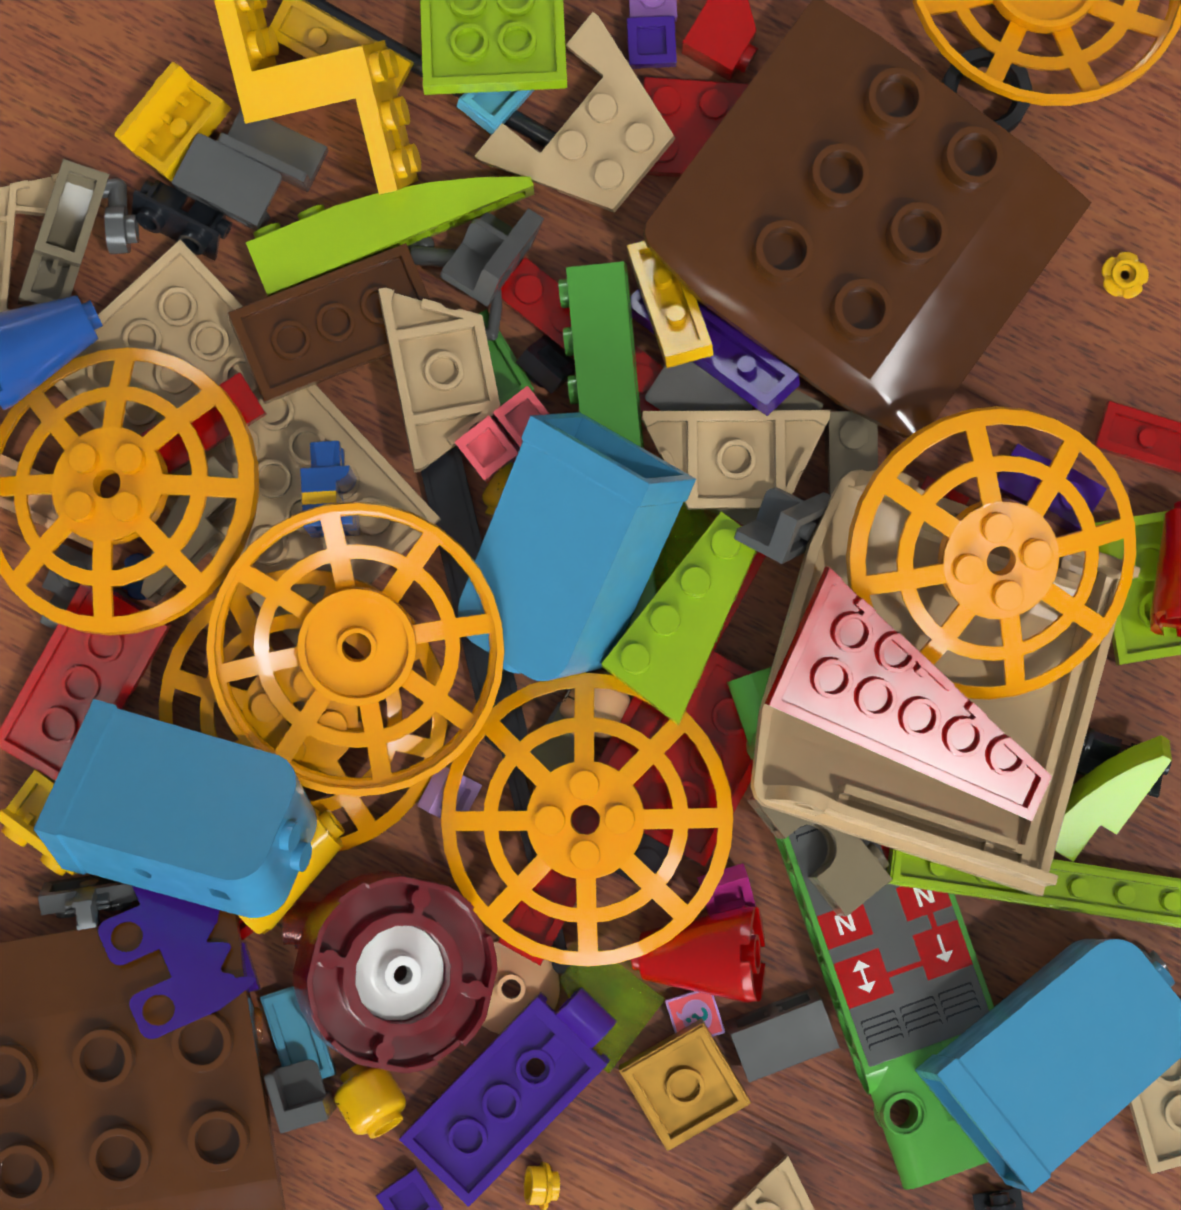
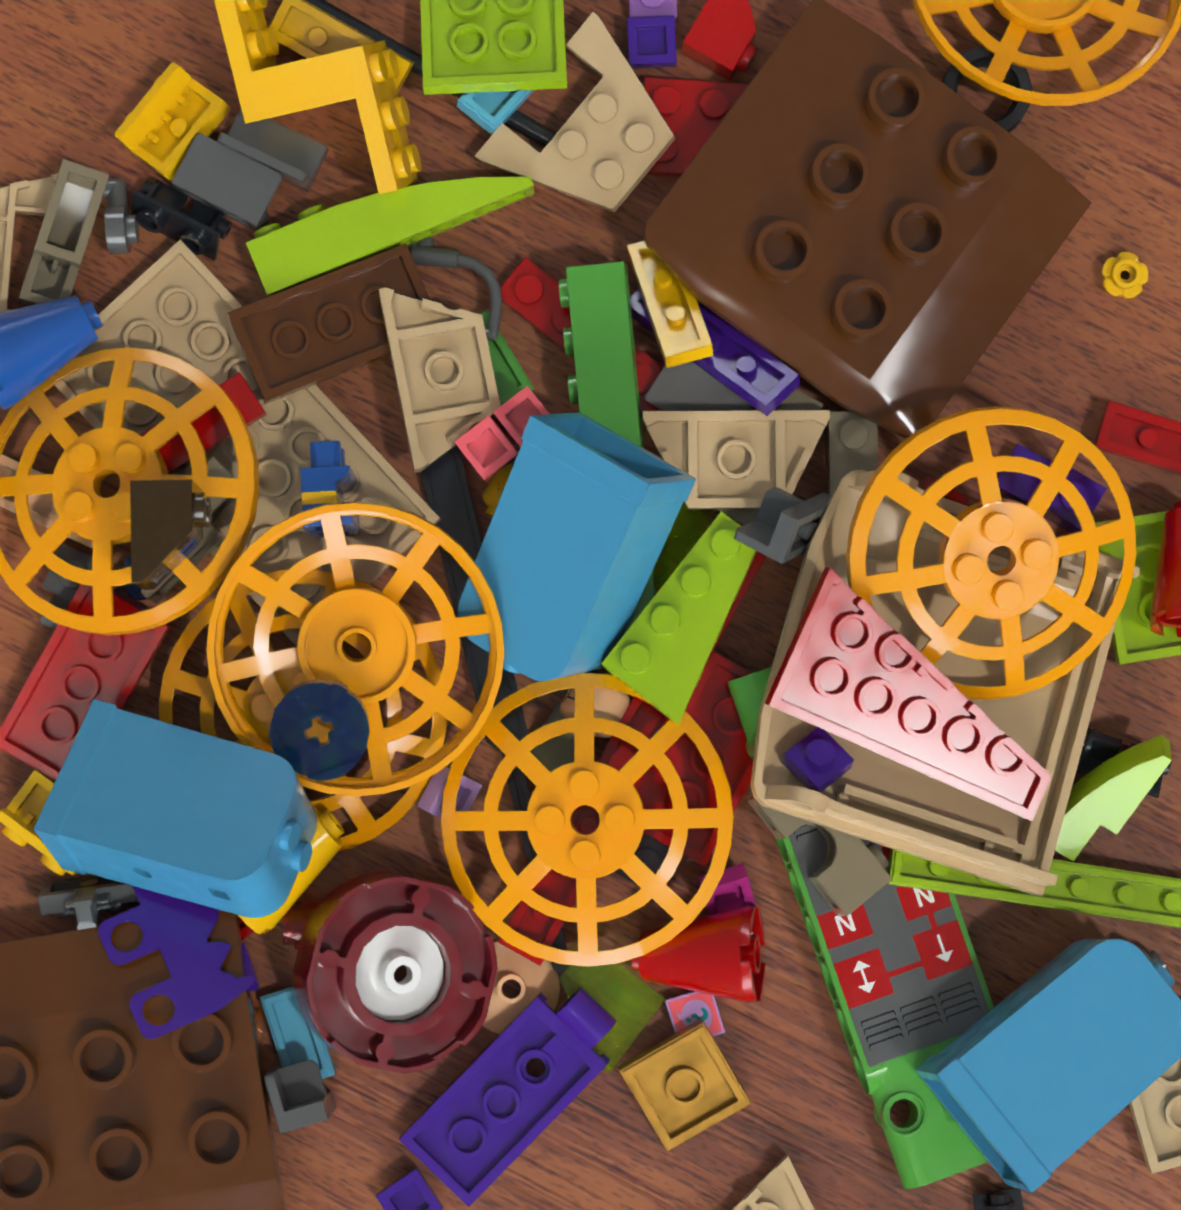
(164, 527): none -> dark brown slope
(307, 754): none -> clear blue plate
(370, 1100): yellow head -> none
(490, 254): dark grey panel -> none
(541, 1185): yellow plate -> none
(546, 364): black plate -> none
(782, 1034): dark grey hinge -> none
(817, 760): none -> dark purple plate

